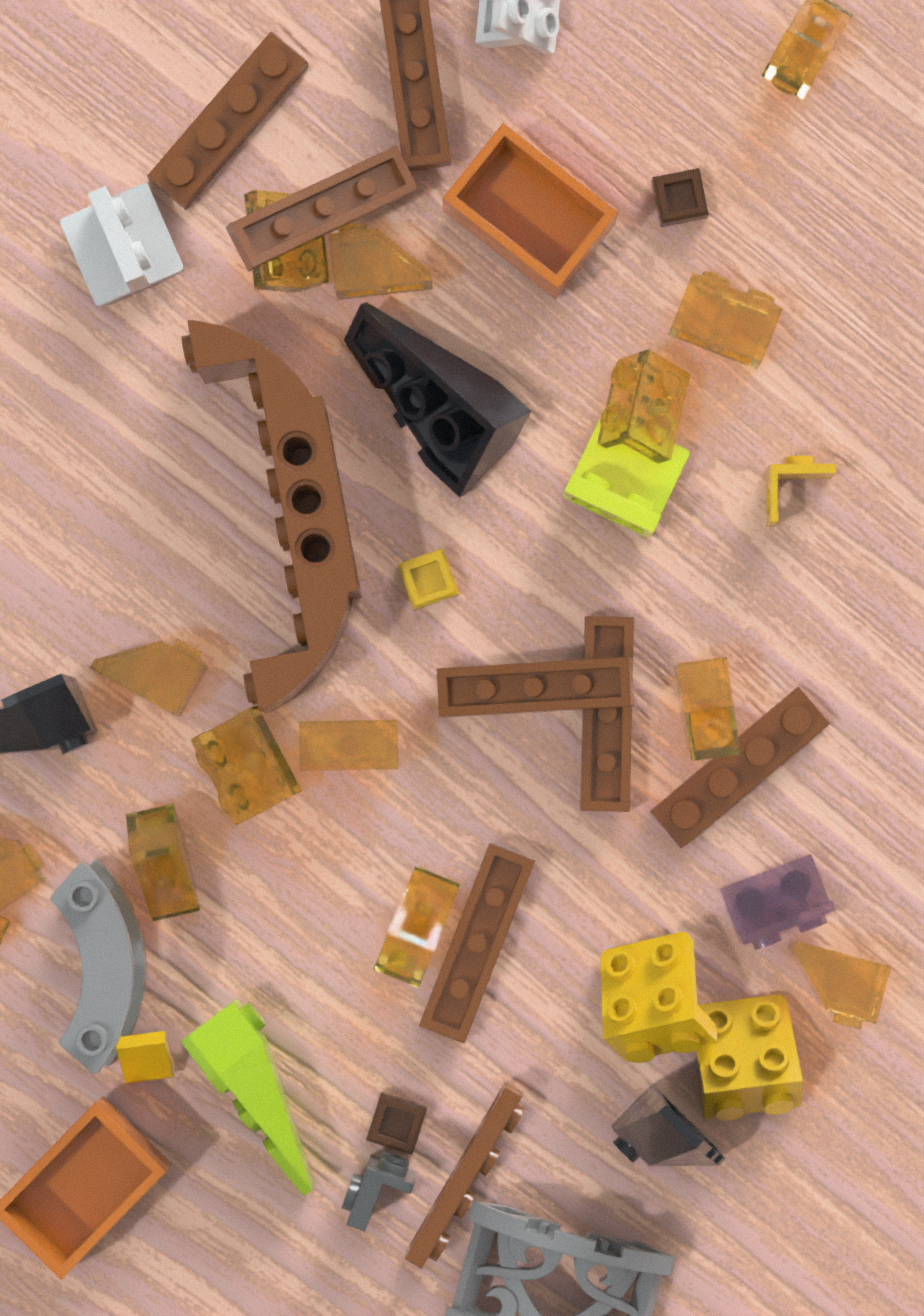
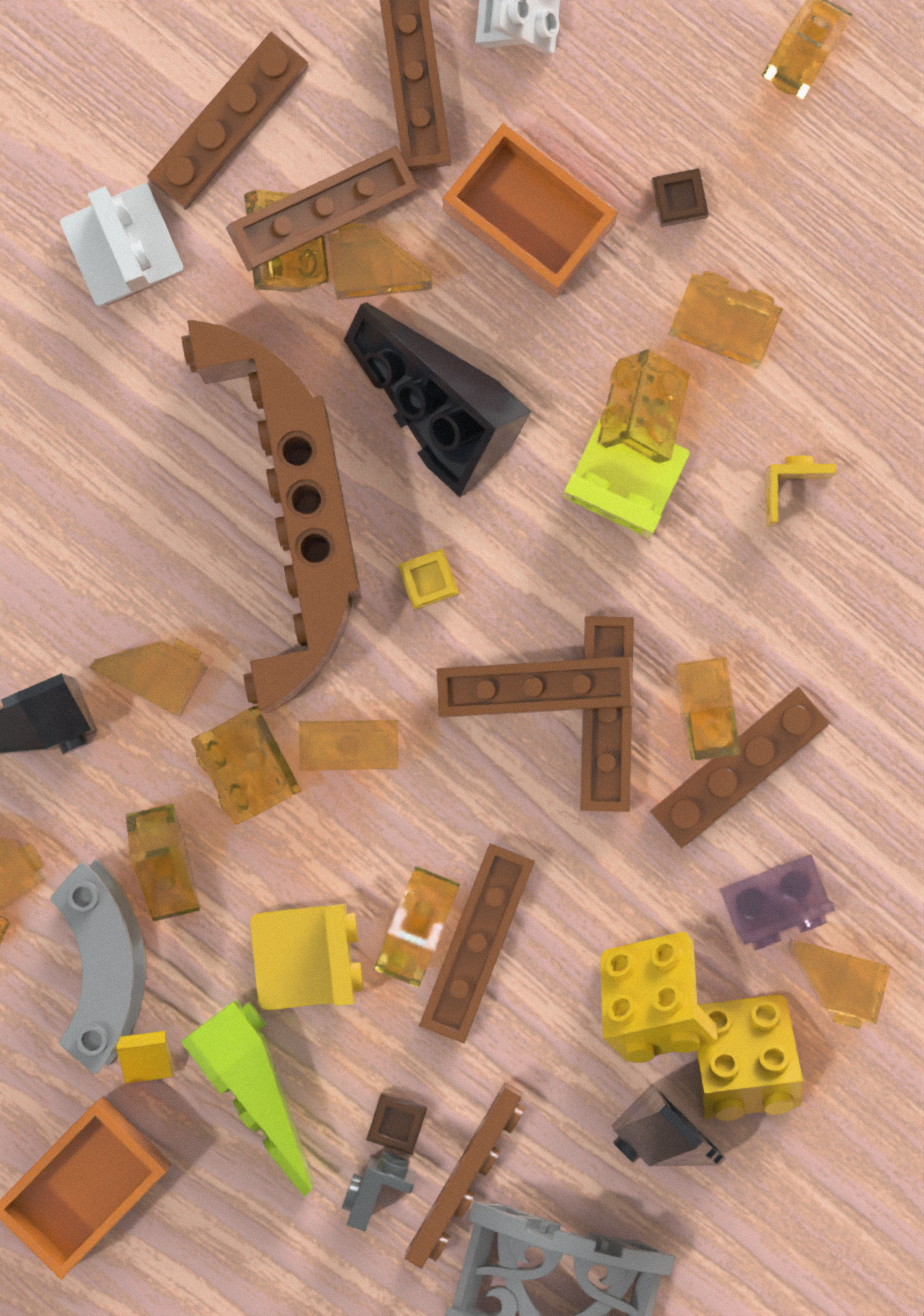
(305, 957): none -> yellow bracket

